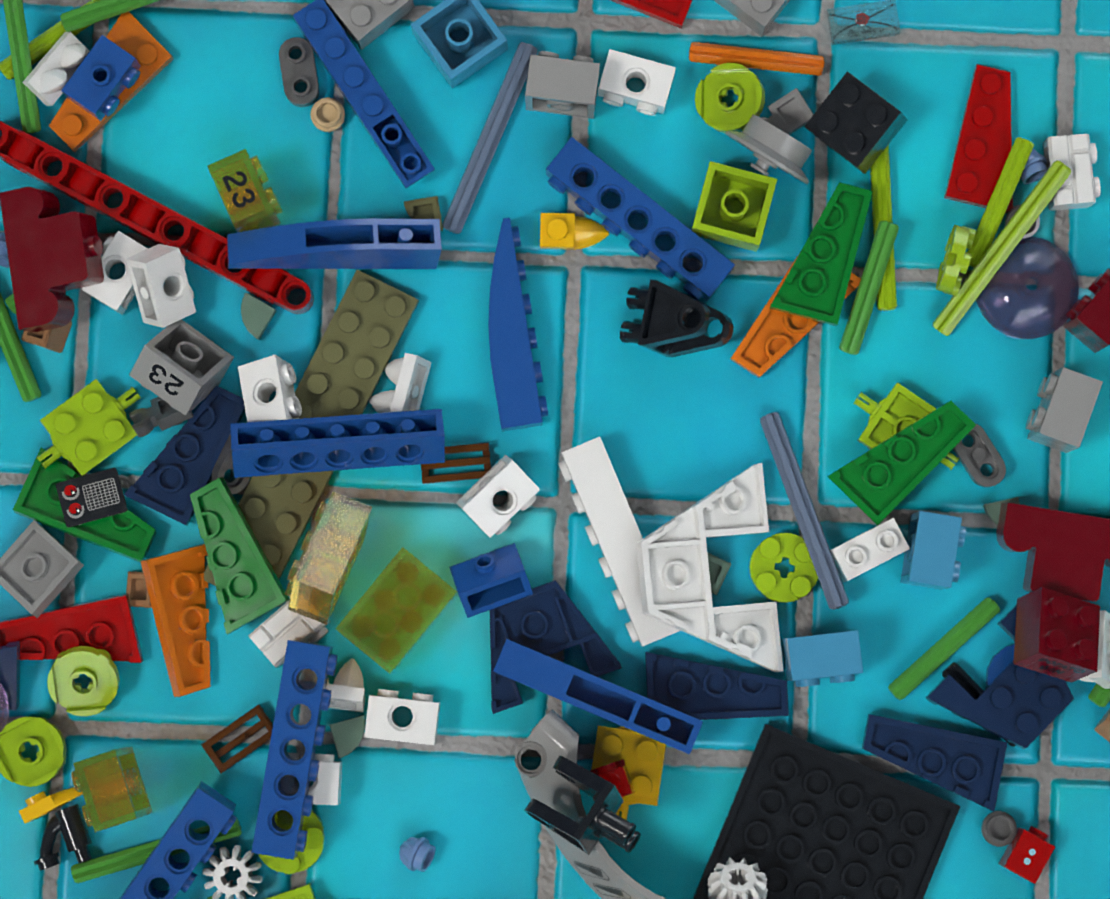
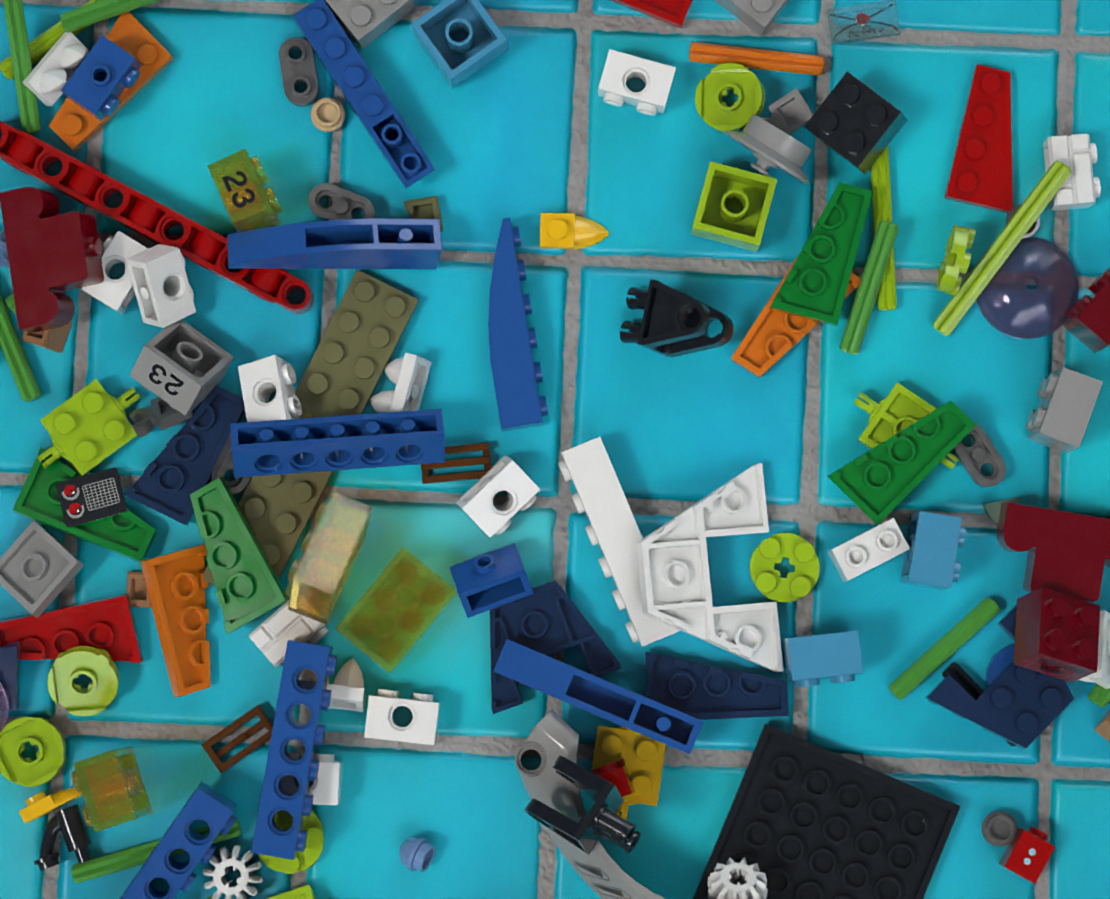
(256, 315): sand green tile -> none
(343, 203): none -> flat silver plate
(348, 734): sand green tile -> none
(489, 139): sand blue axle -> none
(562, 85): light grey brick -> none
(576, 159): blue brick -> none
(718, 570): sand green tile -> none
(804, 511): sand blue axle -> none
(945, 757): dark blue wing -> none
(1000, 198): lime axle -> none
(1034, 168): medium blue plate -> none

